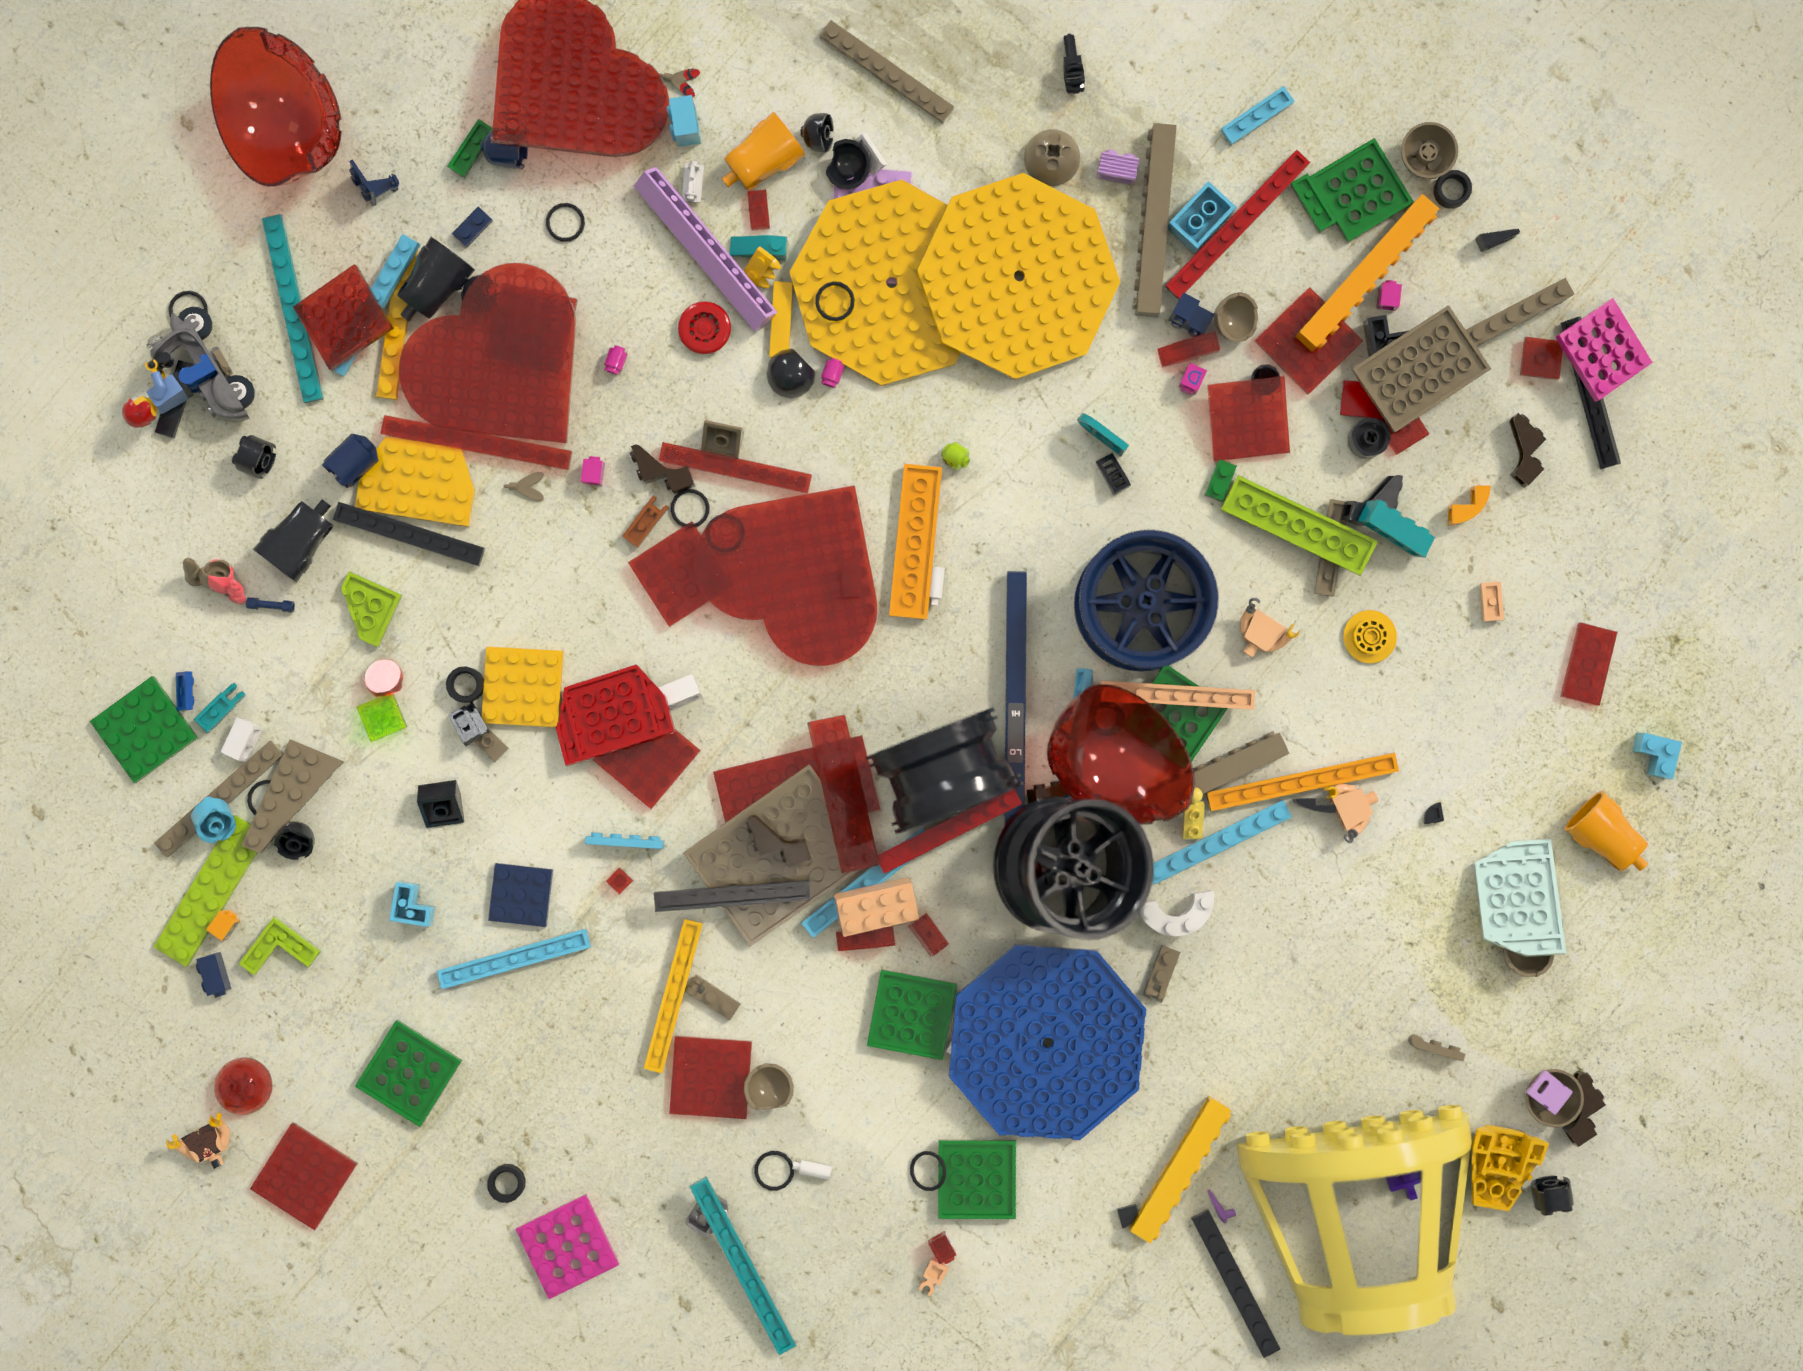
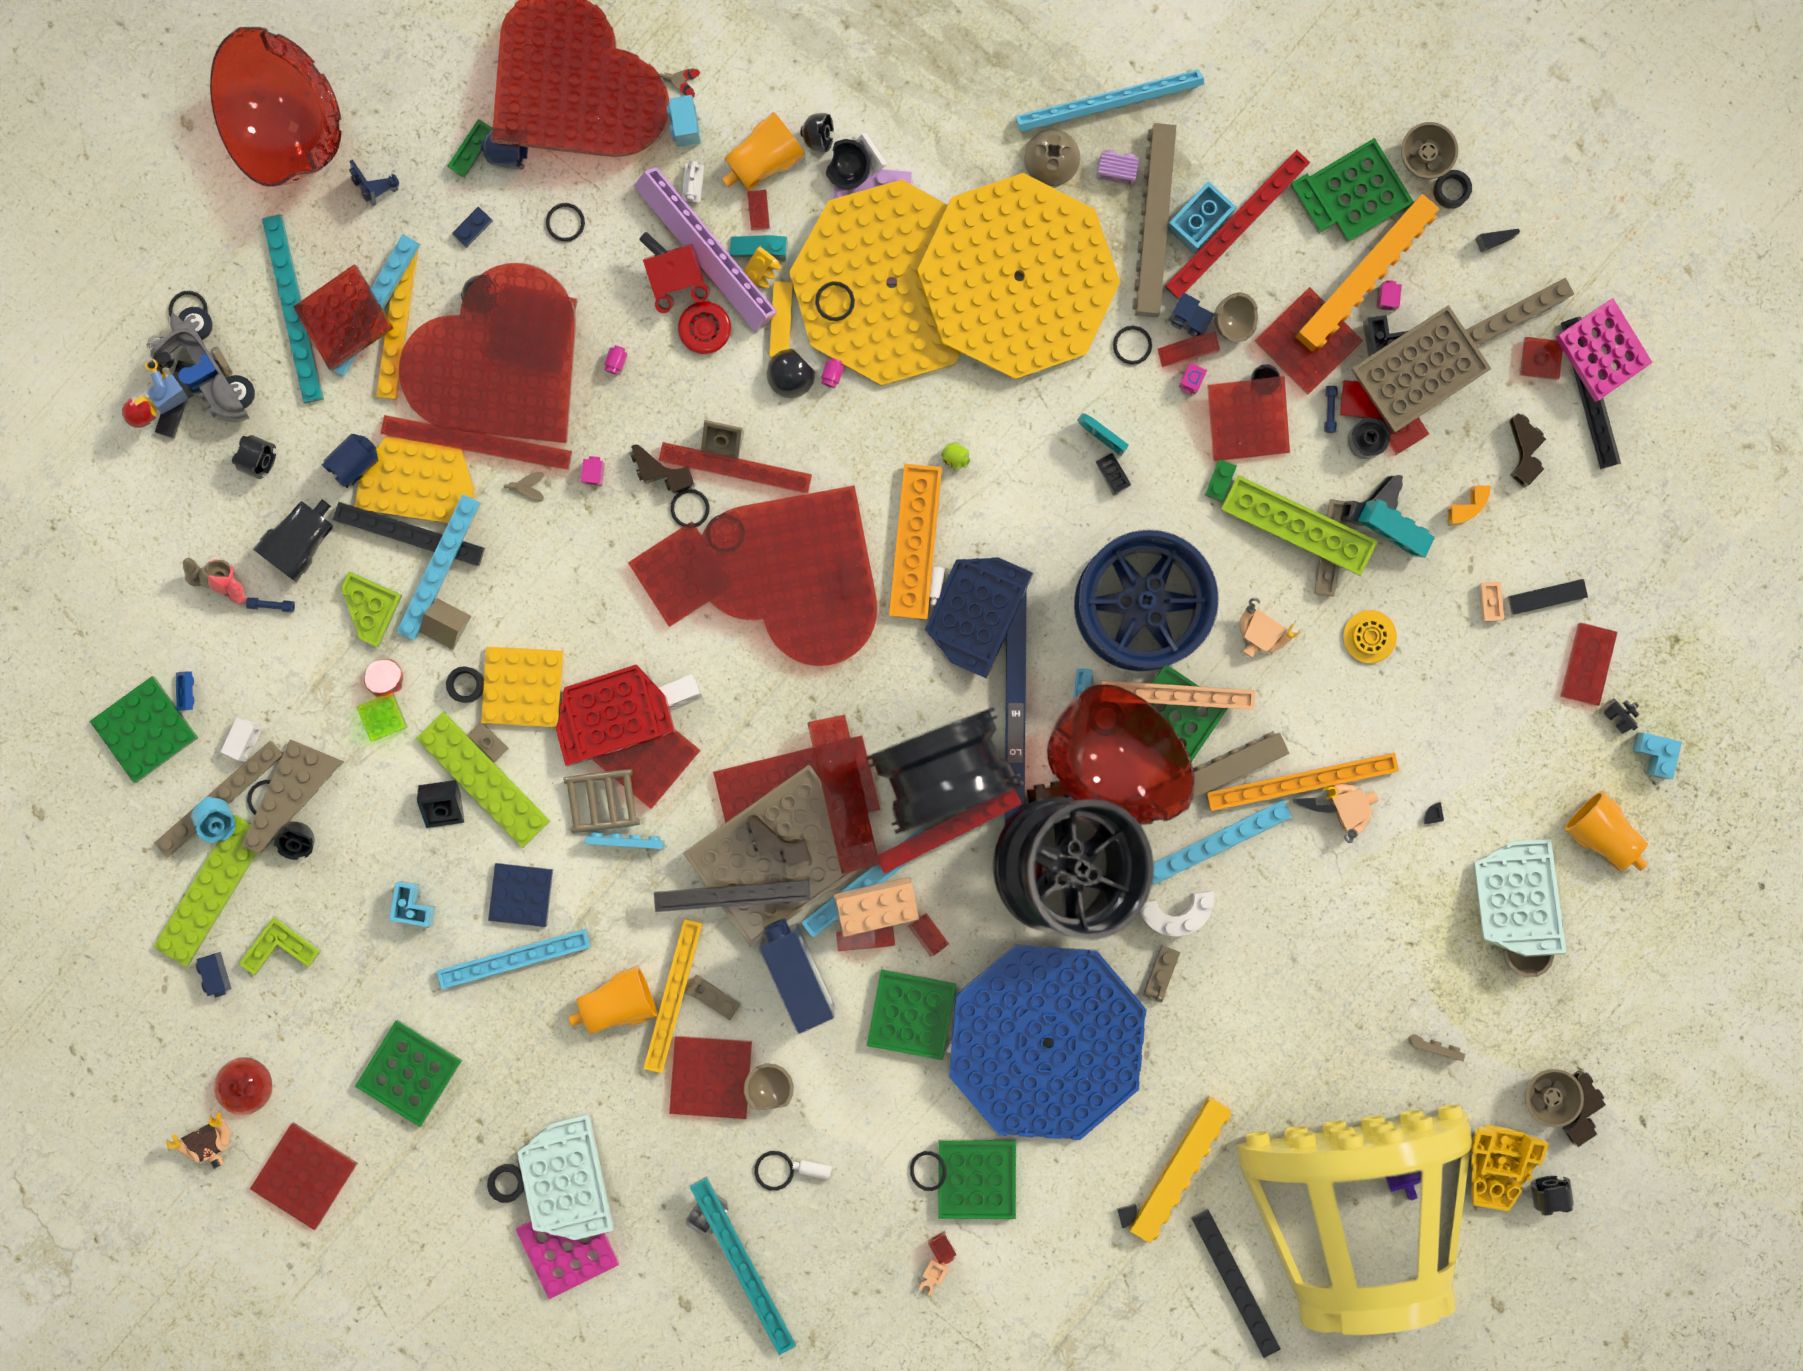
(218, 709): teal hinge -> none
(223, 924): light orange brick -> none
(433, 279): black torso -> none
(439, 566): none -> medium azure plate
(444, 623): none -> dark tan slope
(468, 723): plate -> none
(483, 779): none -> lime plate
(565, 1181): none -> light aqua plate
(607, 777): none -> dark tan bar
(616, 1003): none -> light orange torso
(619, 880): clear red plate -> none
(644, 523): dark orange hinge -> none
(672, 271): none -> red piece
(796, 975): none -> dark blue brick
(886, 71): dark tan plate -> none
(977, 611): none -> dark blue plate
(1073, 67): black gear -> none
(1109, 100): none -> medium azure plate
(1135, 361): none -> black piece
(1194, 817): light yellow plate -> none
(1223, 1215): medium lavender bar -> none
(1257, 115): medium azure plate -> none
(1331, 392): none -> dark blue bar
(1547, 596): none -> black tile
(1553, 1094): lavender piece -> none
(1627, 722): none -> black hips

